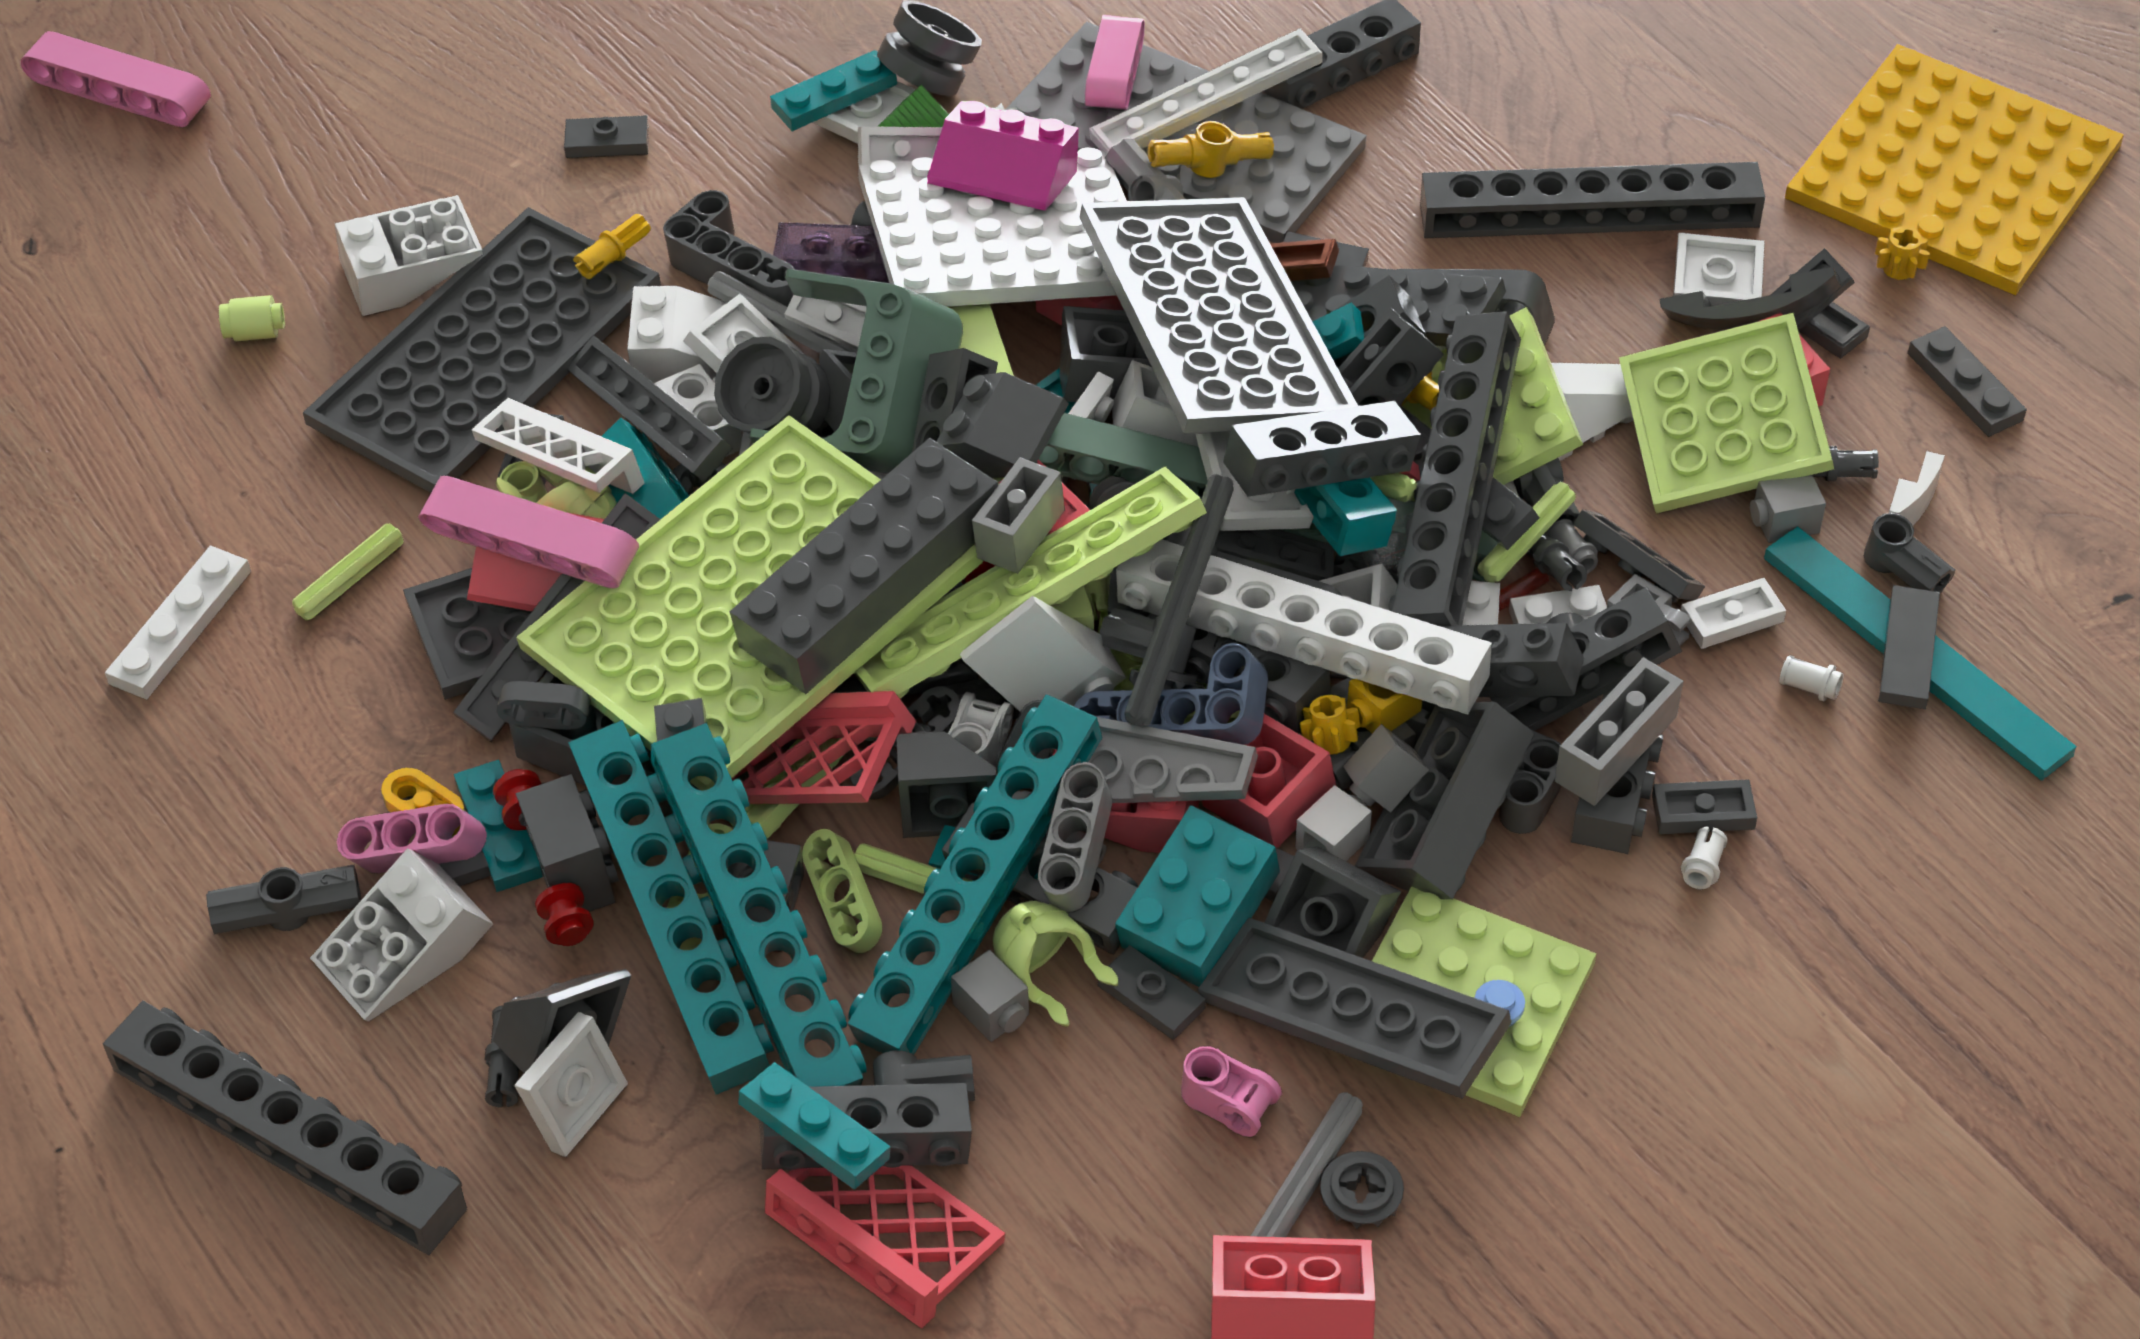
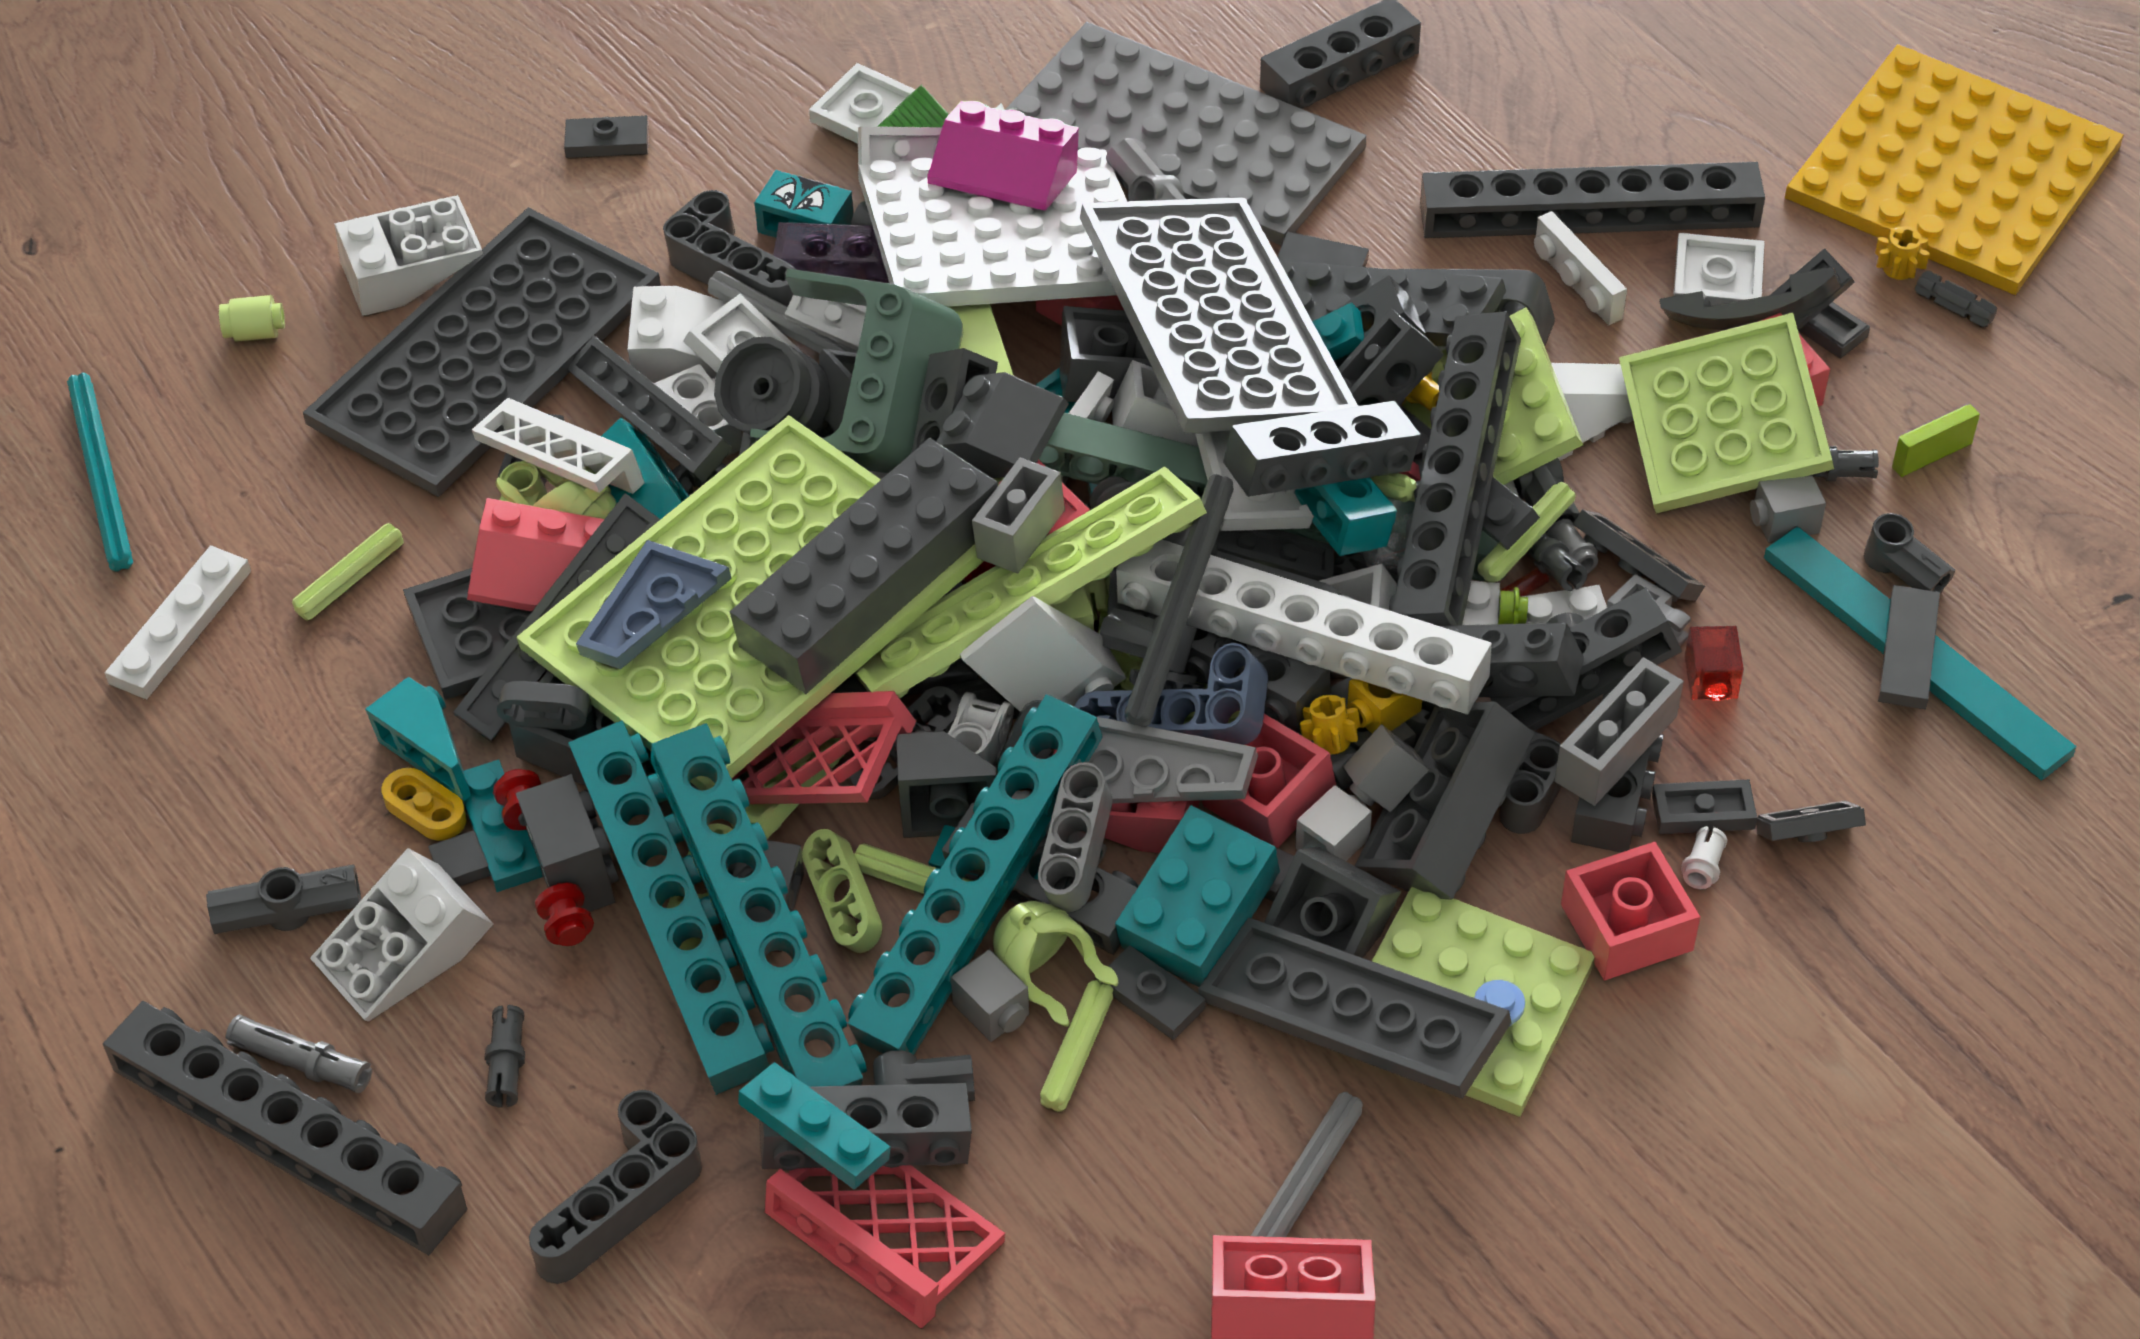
(100, 472): none -> teal axle
(115, 79): bright pink beam -> none
(315, 1060): none -> light grey pin
(392, 831): bright pink beam -> none
(415, 728): none -> teal slope
(529, 532): bright pink beam -> none
(535, 1020): dark grey slope -> none
(569, 1242): none -> dark grey beam
(571, 1084): white plate -> none
(611, 246): yellow axle -> none
(648, 601): none -> sand blue wing
(678, 717): dark grey plate -> none
(800, 200): none -> teal brick
(832, 90): teal plate -> none
(929, 48): dark grey wheel -> none
(1076, 1046): none -> yellowish green axle
(1114, 62): bright pink beam -> none
(1210, 92): white tile -> none
(1210, 149): yellow pin -> none
(1230, 1093): bright pink piece -> none
(1307, 258): copper tile -> none
(1343, 1176): dark grey gear -> none
(1512, 607): none -> lime plate
(1580, 268): none -> white plate
(1630, 910): none -> coral brick
(1714, 662): none -> clear red brick
(1733, 613): white plate -> none
(1810, 822): none -> dark grey plate
(1812, 678): white pin -> none
(1913, 498): white slope -> none
(1935, 440): none -> lime tile
(1956, 299): none -> dark grey axle
(1967, 381): dark grey plate -> none

